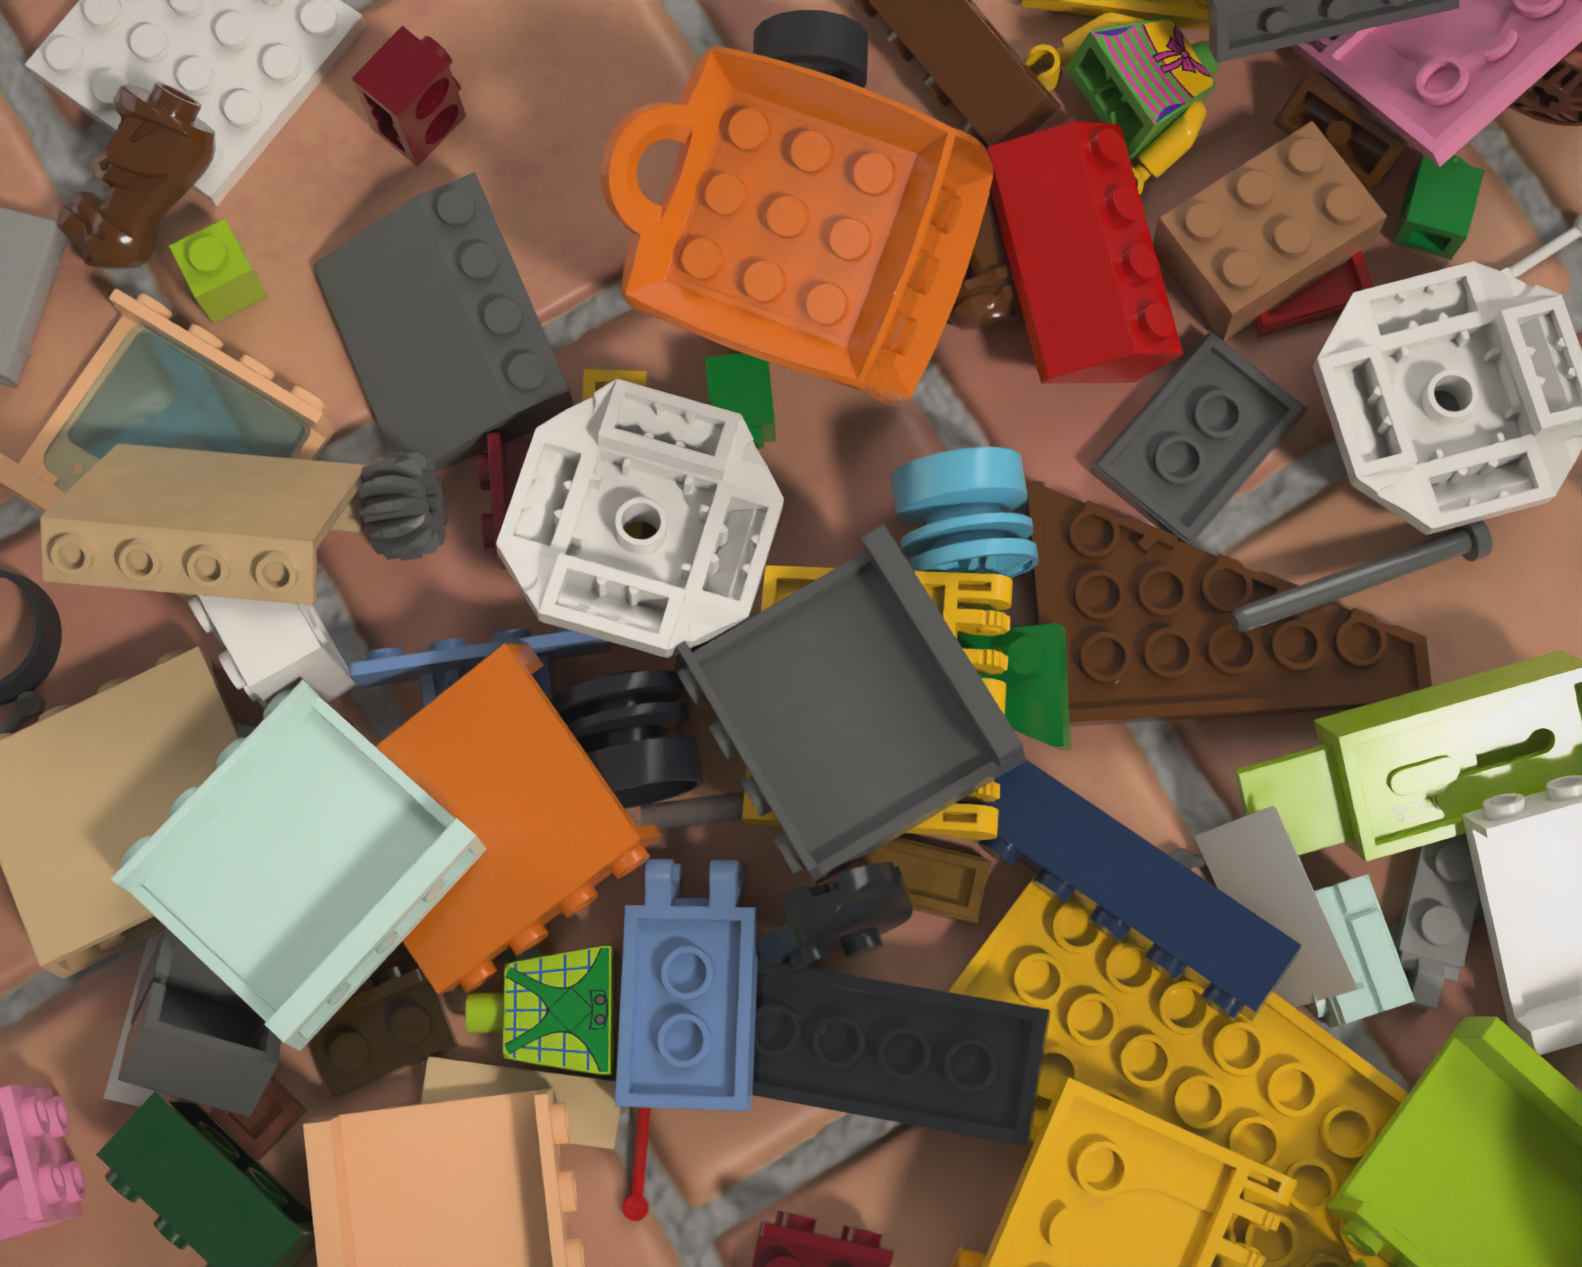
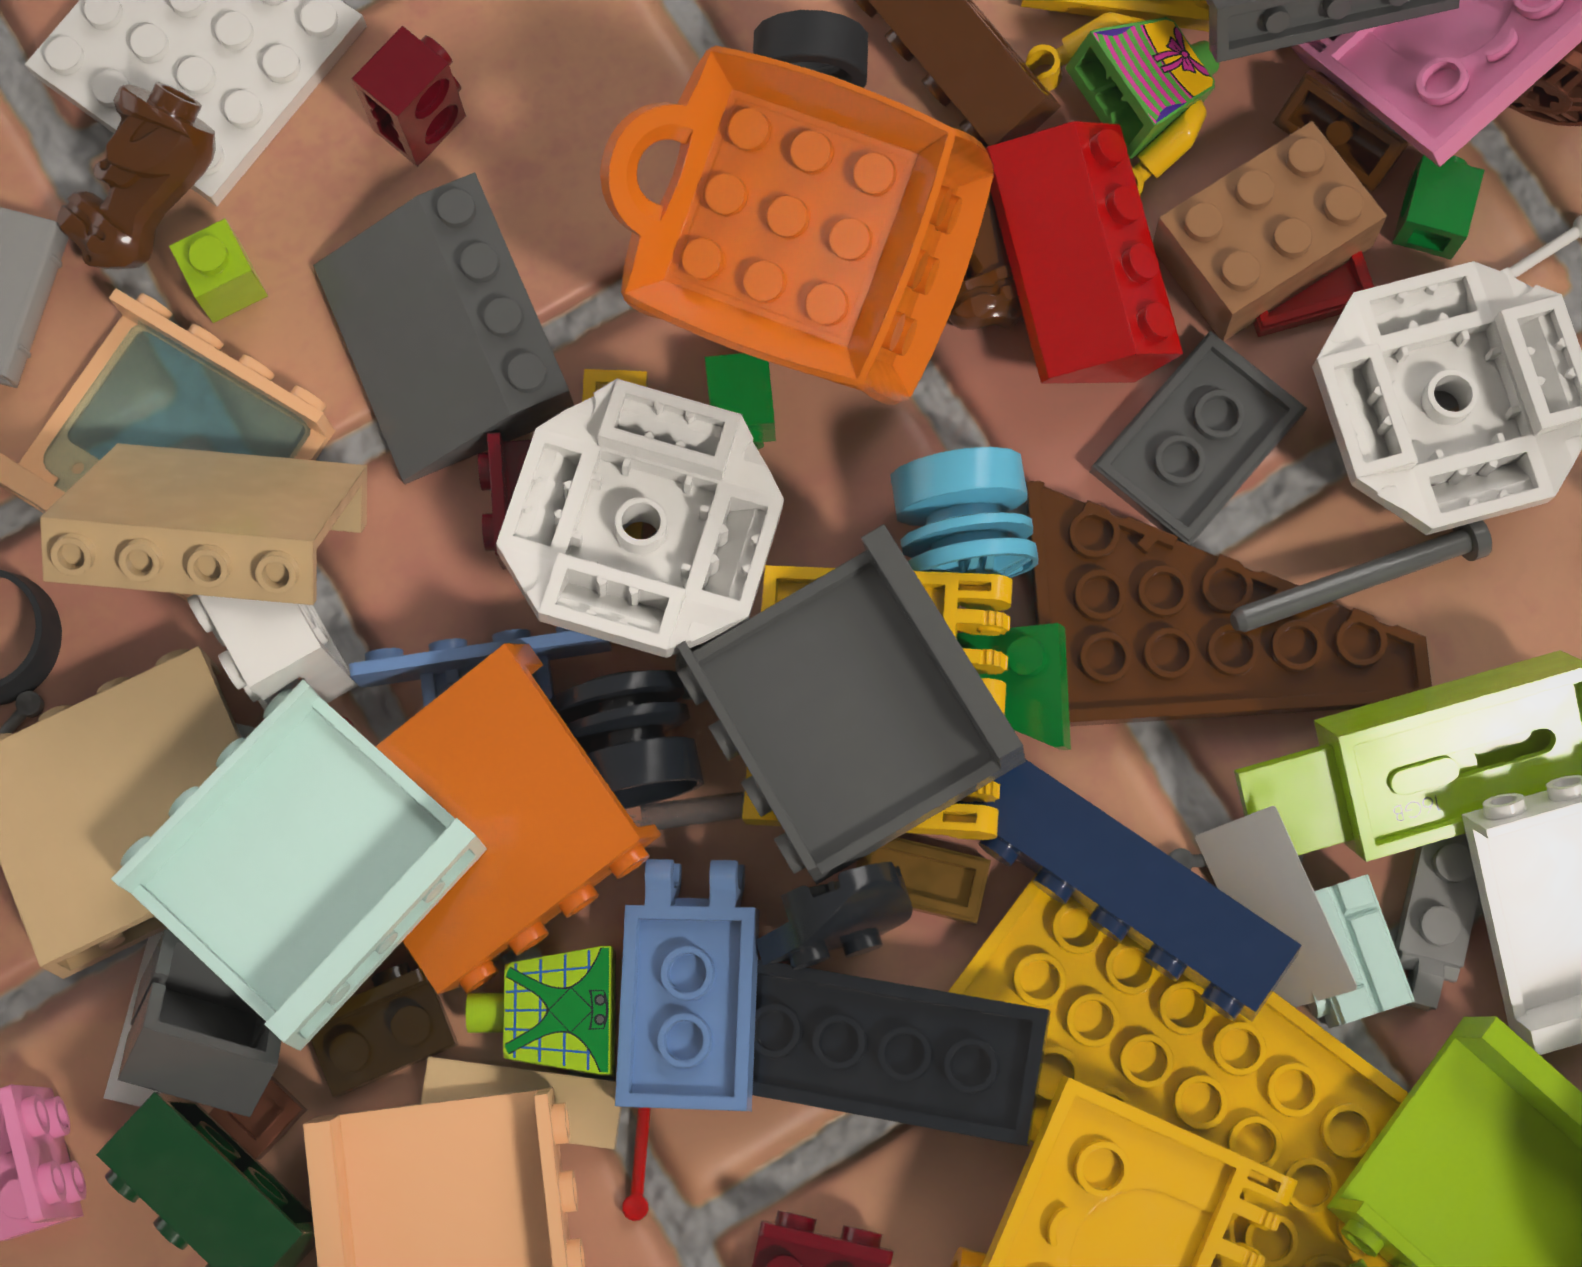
(402, 505): dark grey gear -> none

